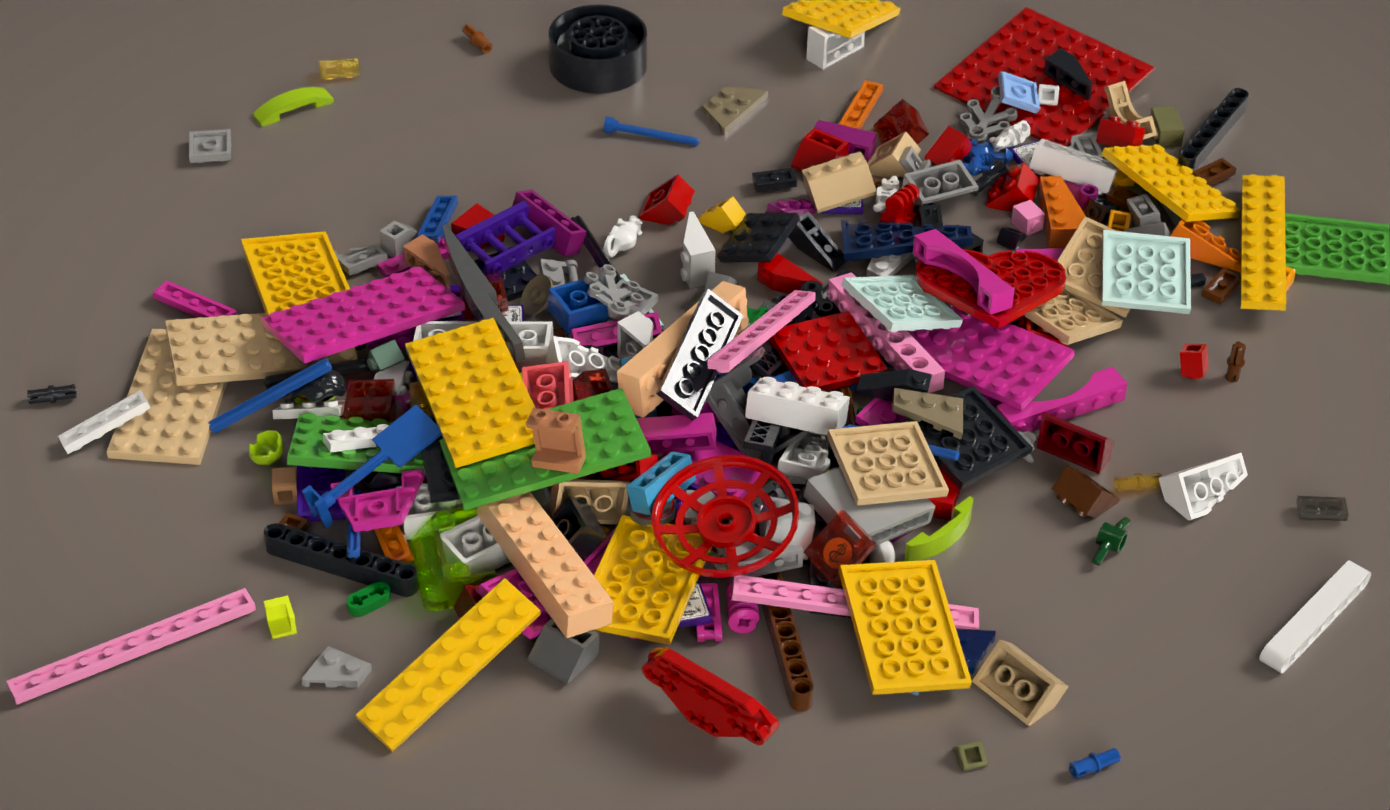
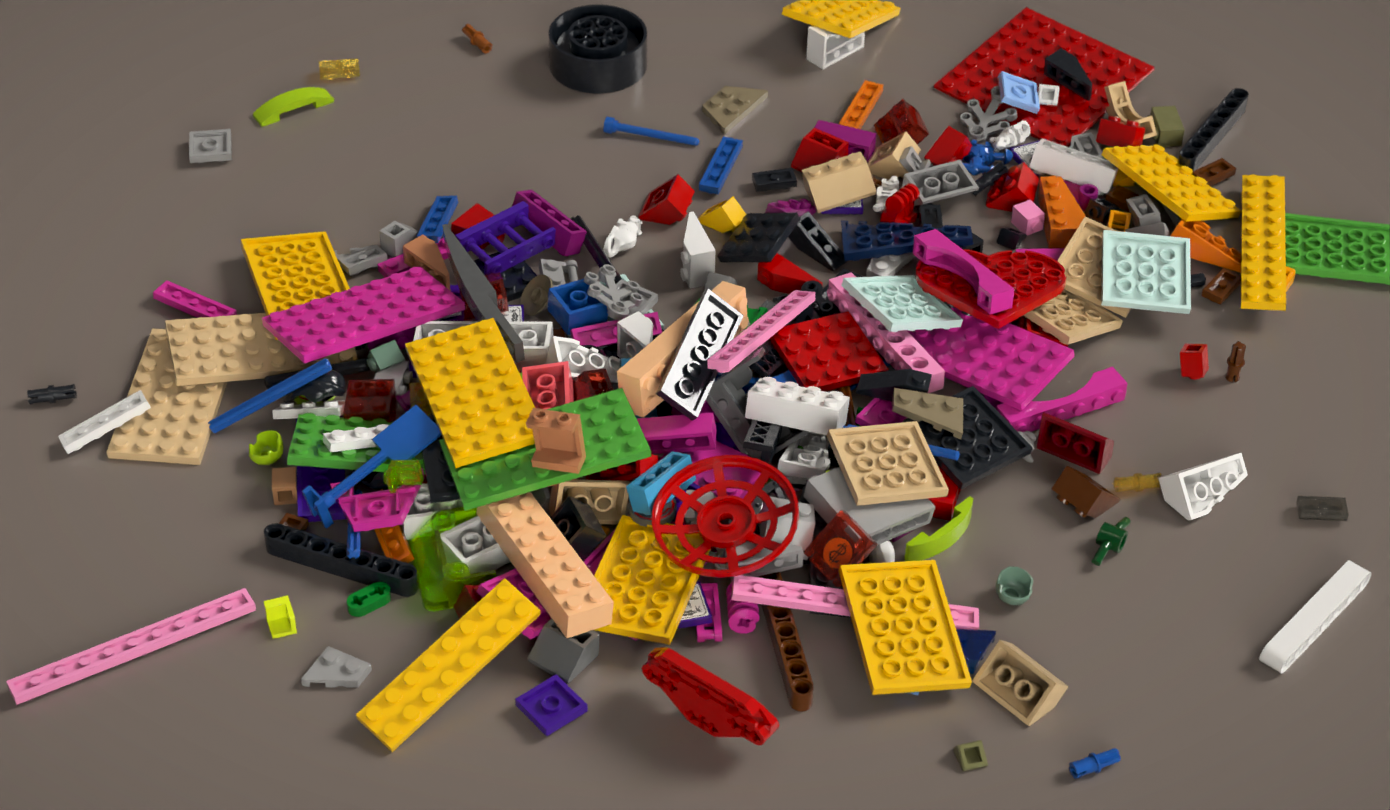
(403, 473): none -> clear neon green bracket
(551, 705): none -> dark purple plate
(720, 165): none -> blue plate
(1014, 585): none -> sand green hair

